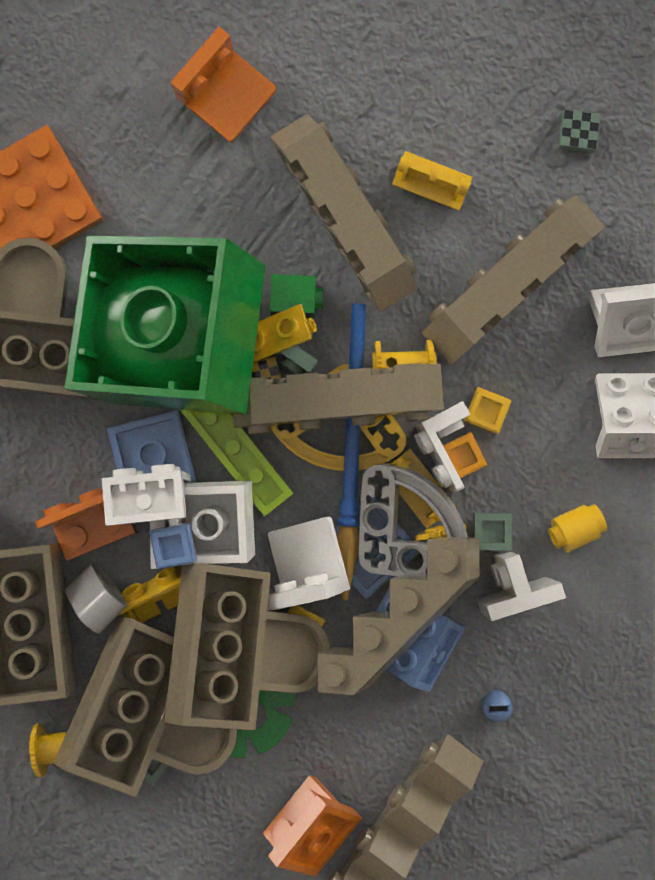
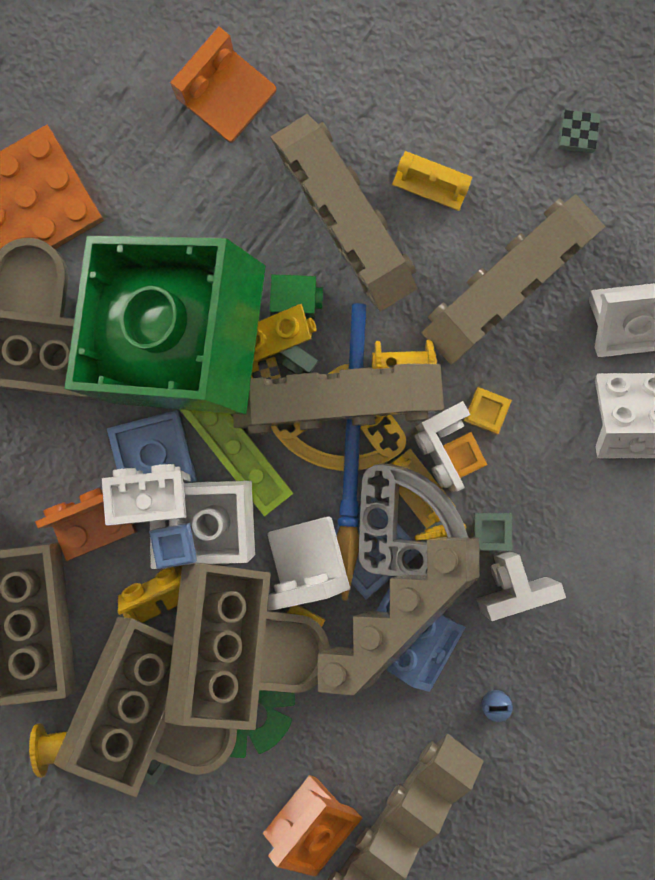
(95, 598): light grey beam -> none
(577, 527): yellow brick -> none

